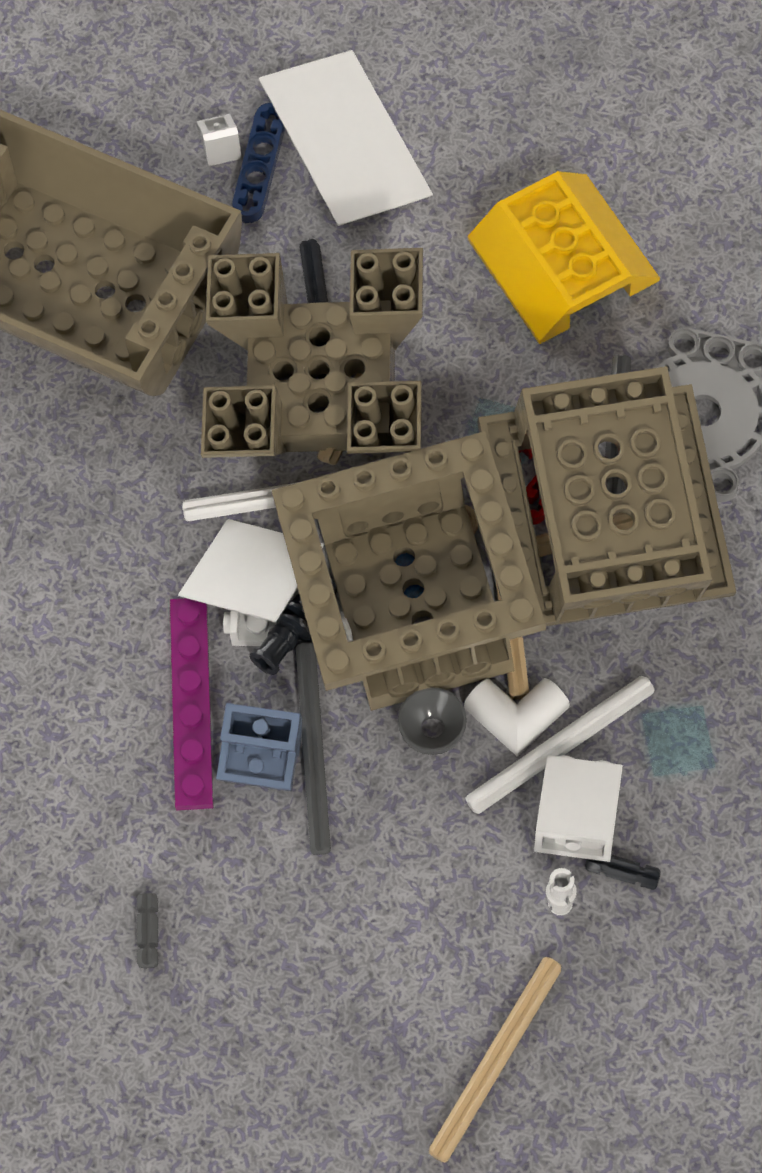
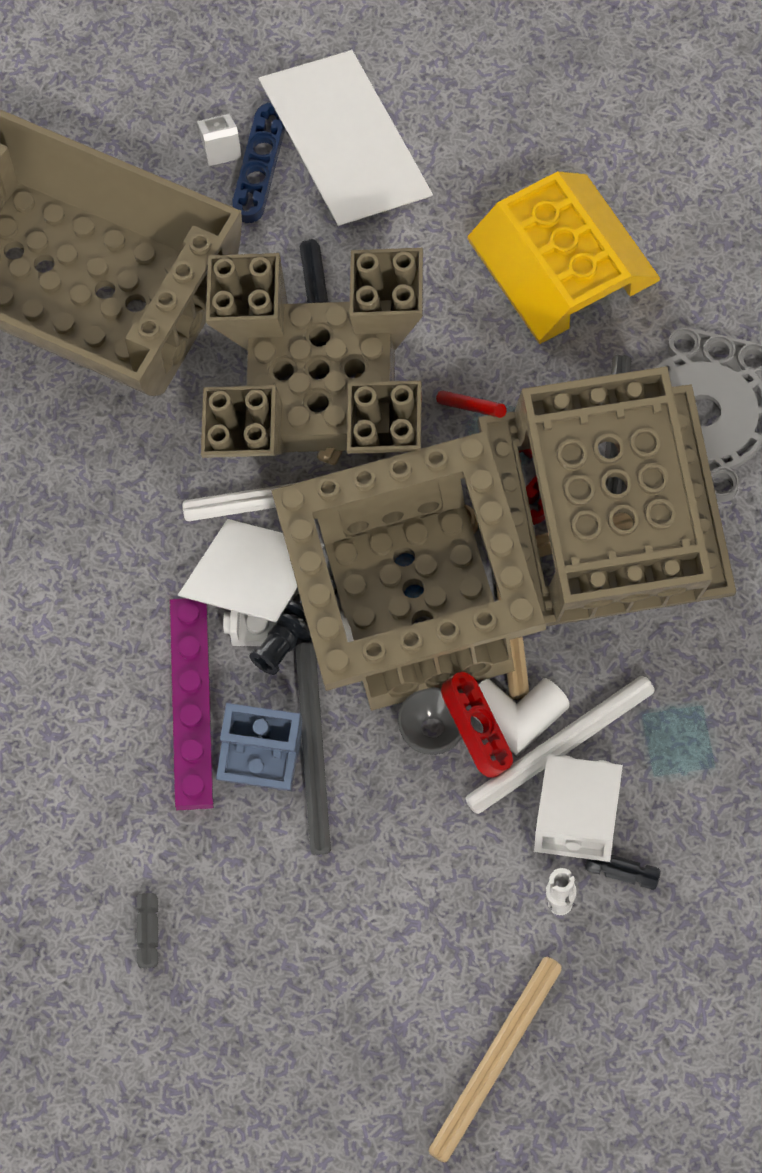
(471, 404): none -> red bar
(496, 744): none -> red beam

